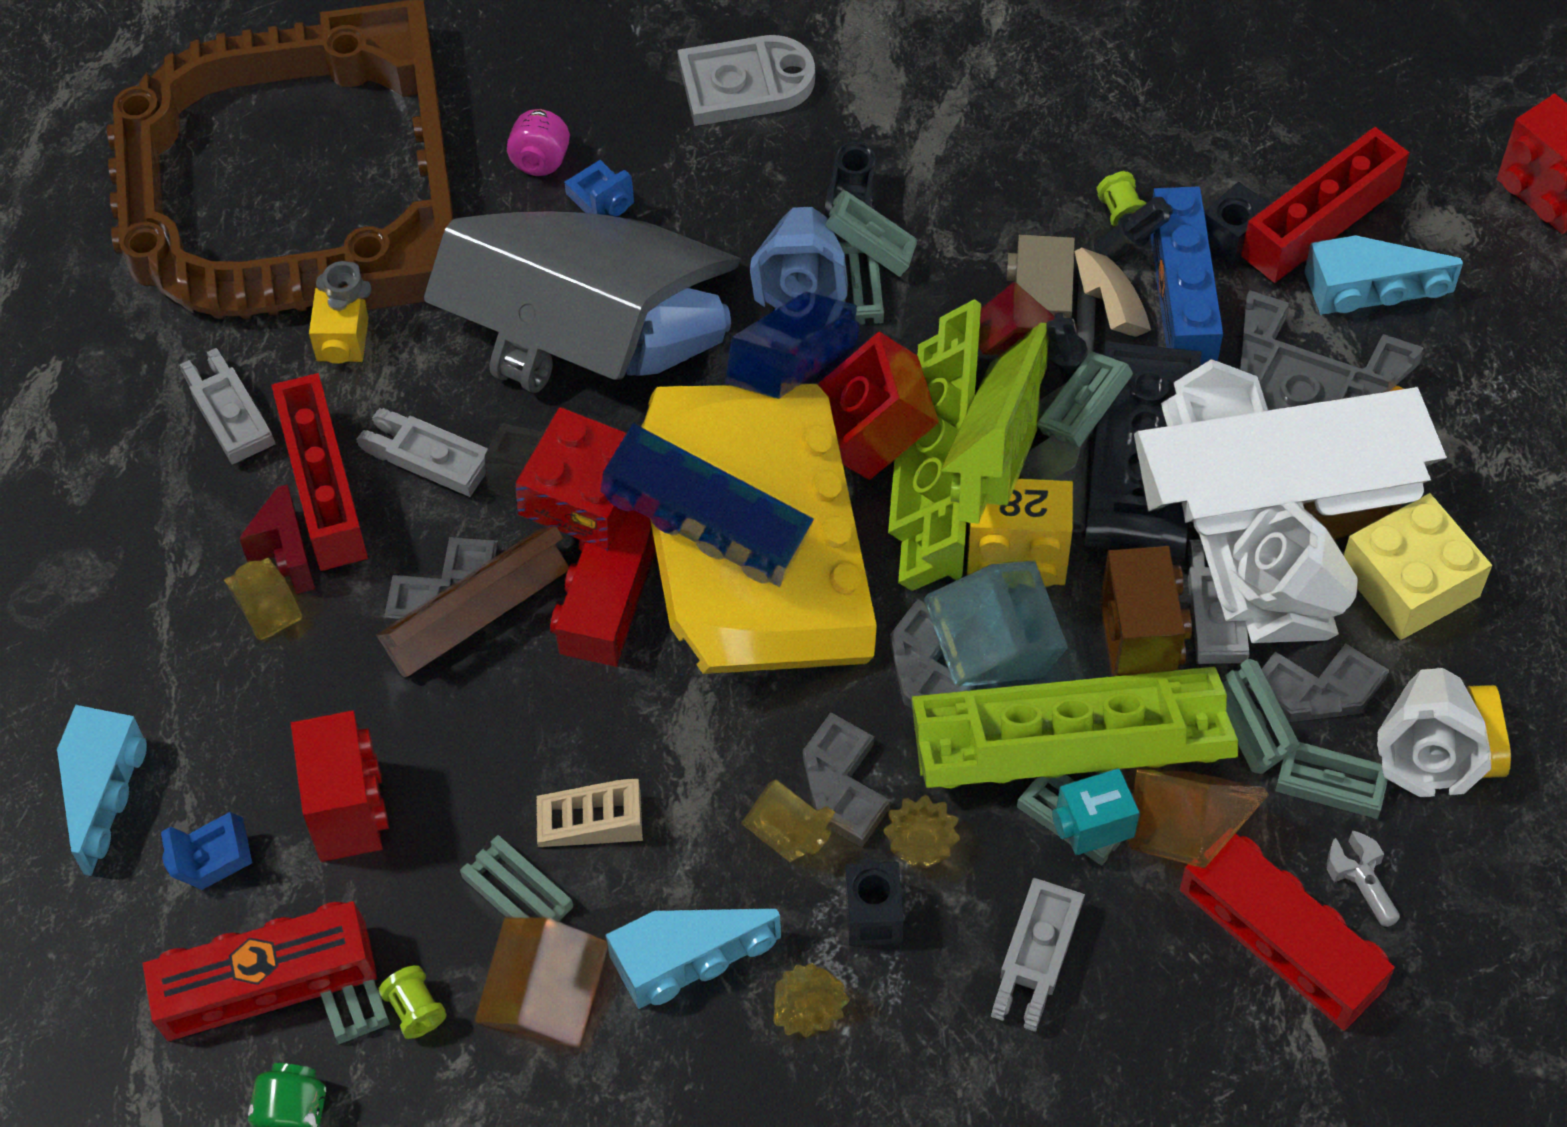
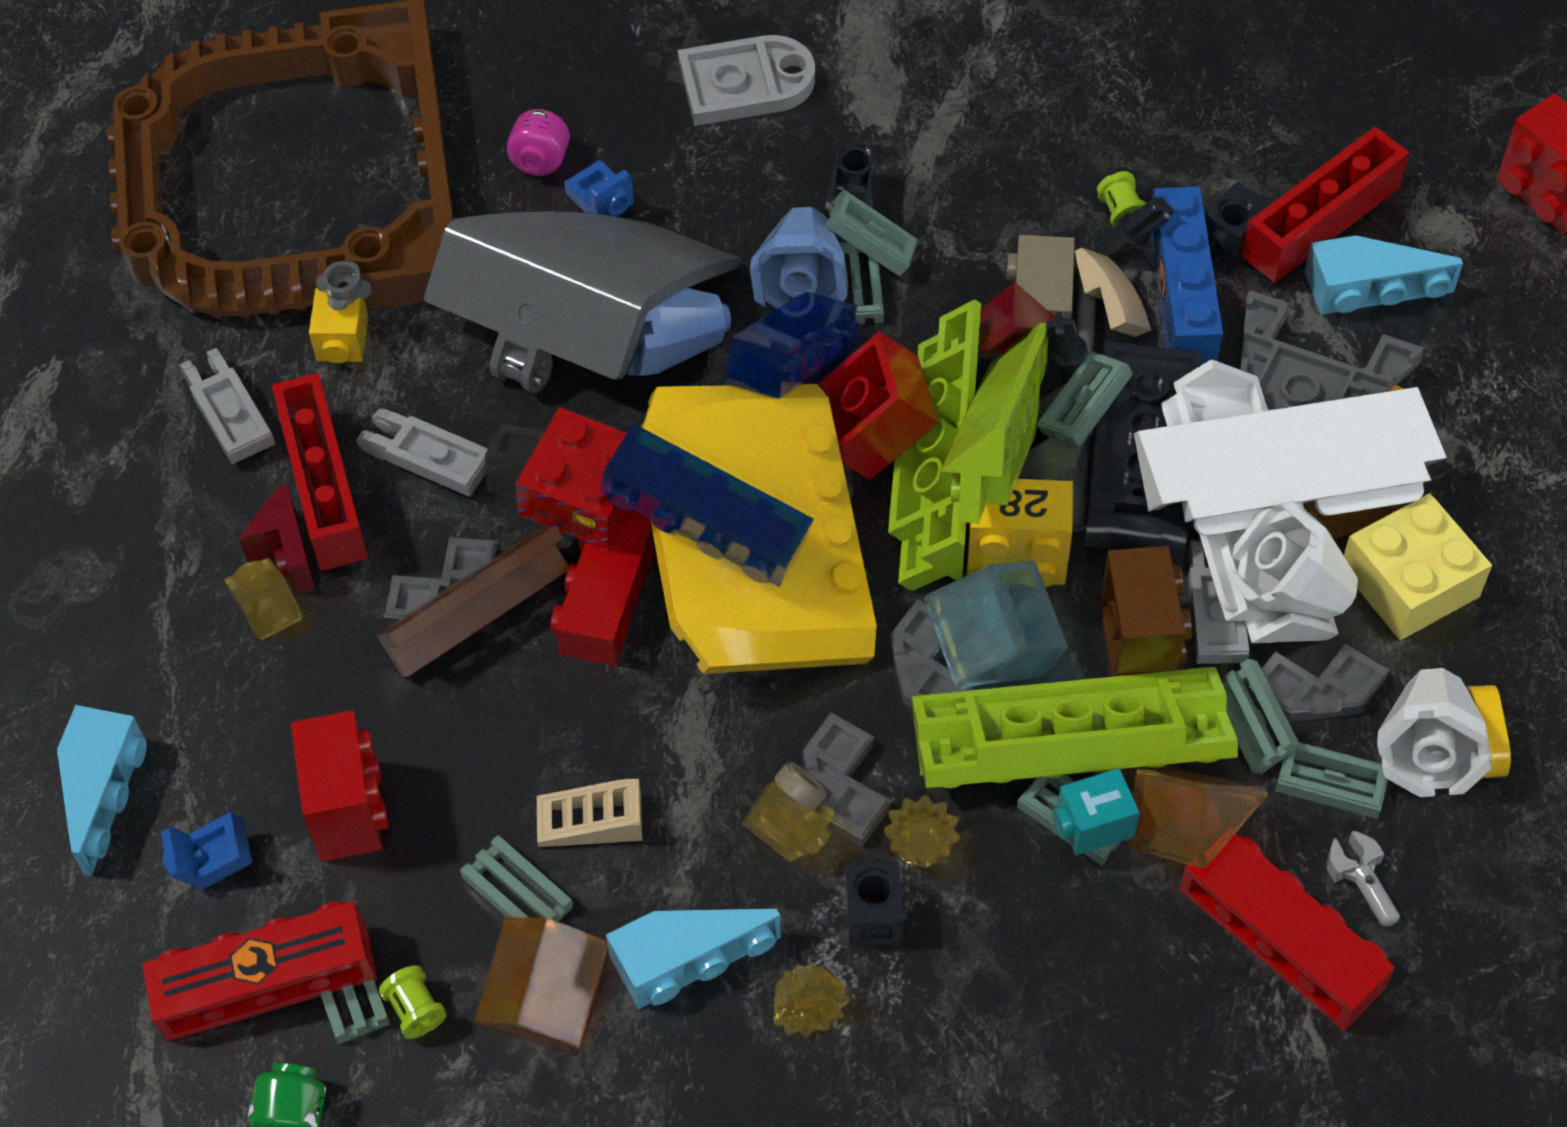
(800, 785): none -> dark tan tile
(1038, 948): light grey hinge -> none

